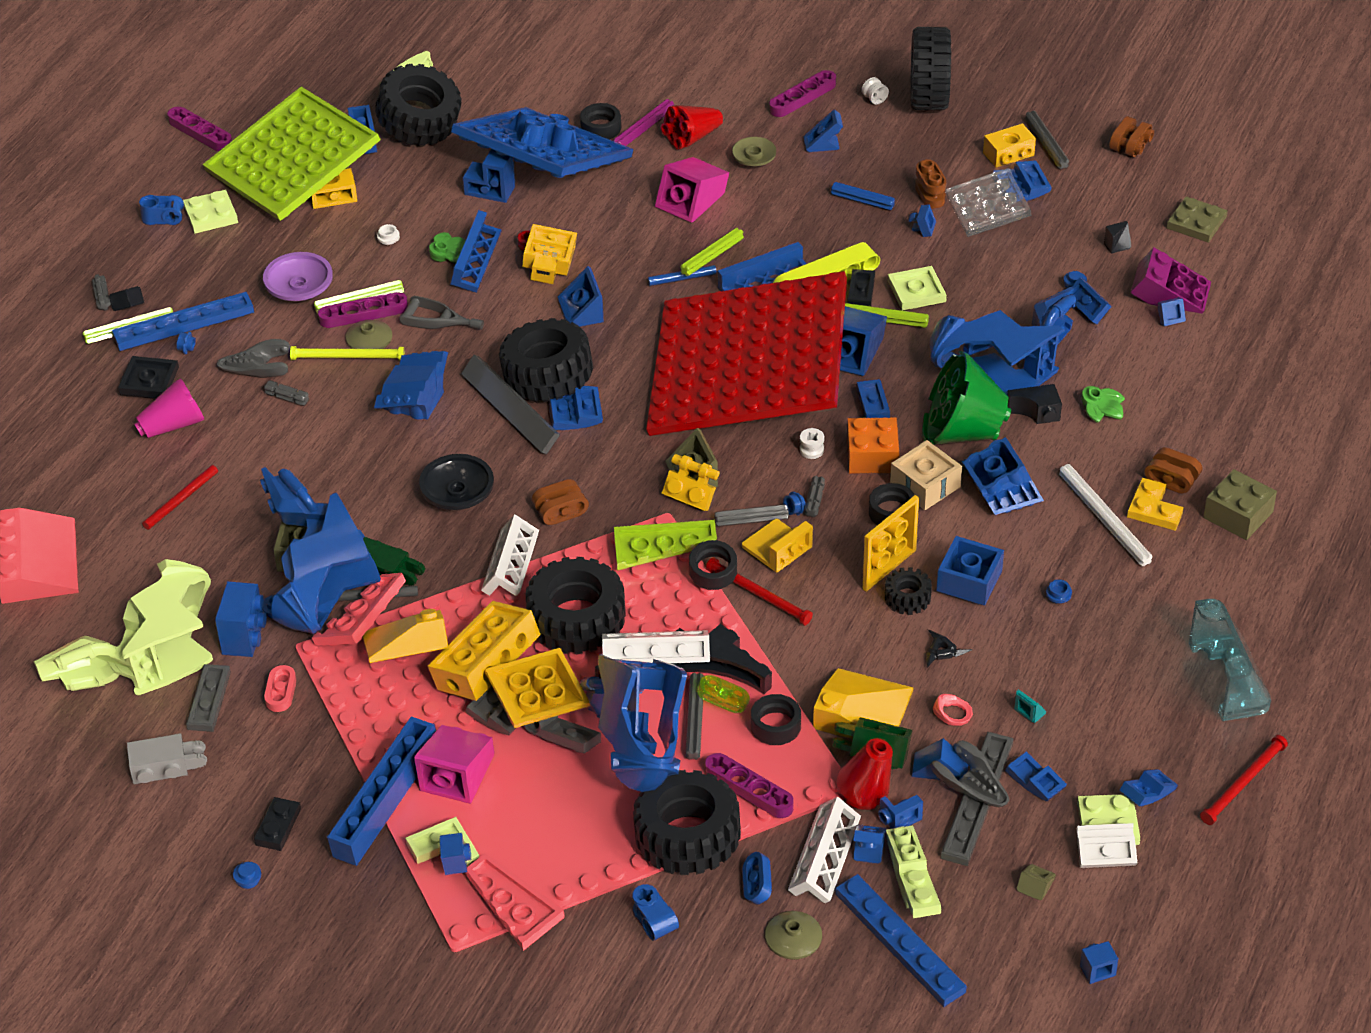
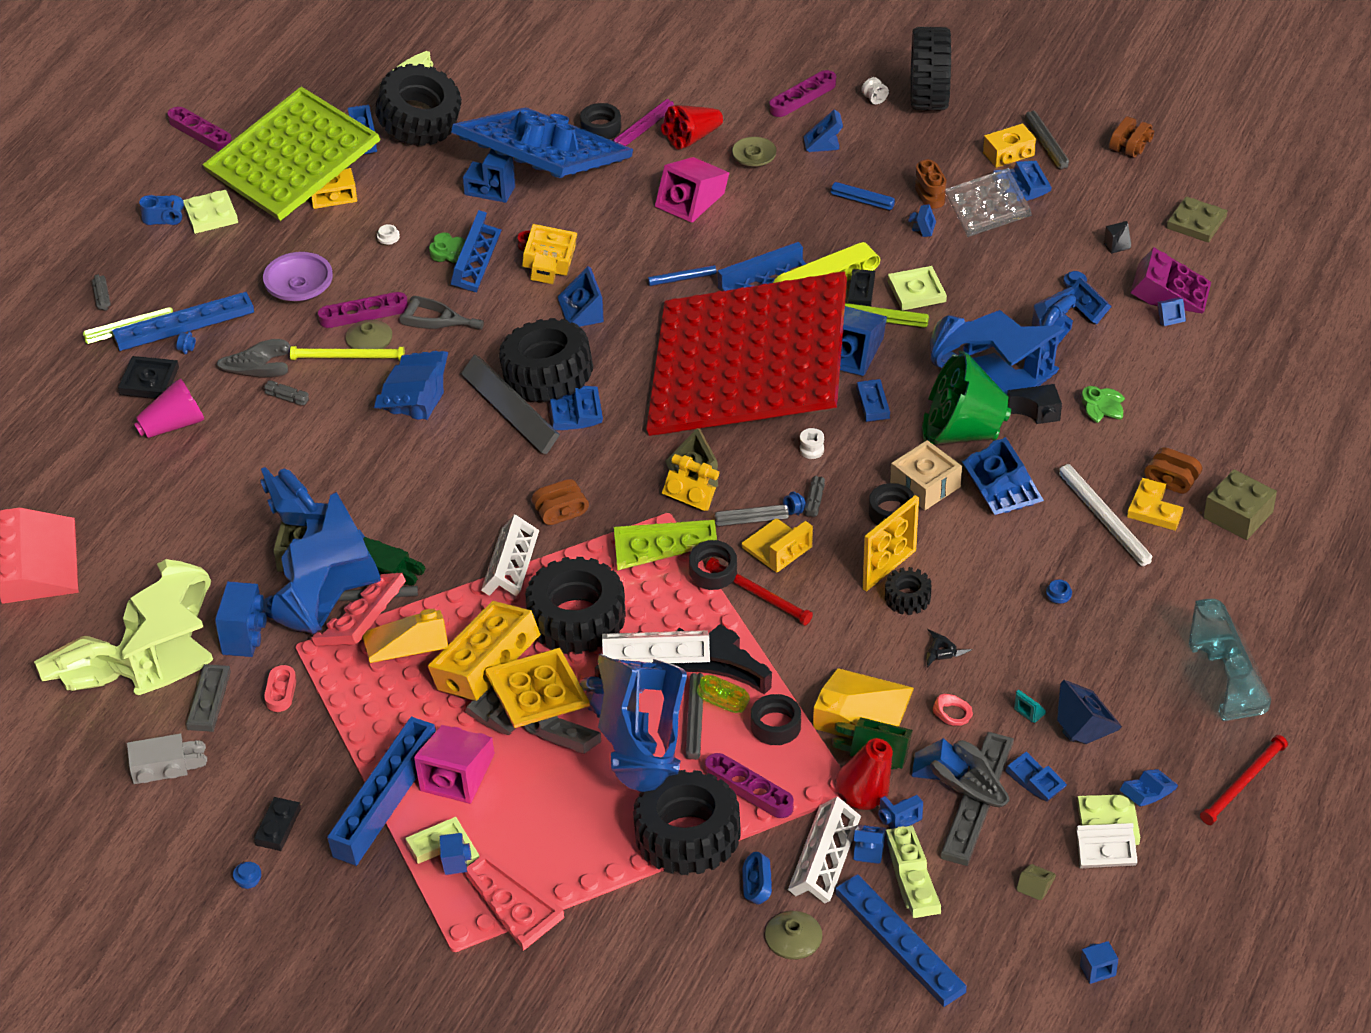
(126, 298): black slope -> none
(180, 497): red bar -> none
(390, 287): axle -> none
(456, 481): black dish -> none
(653, 912): blue piece -> none
(711, 252): lime axle -> none
(872, 444): orange brick -> none
(970, 570): blue brick -> none
(1083, 714): none -> dark blue slope

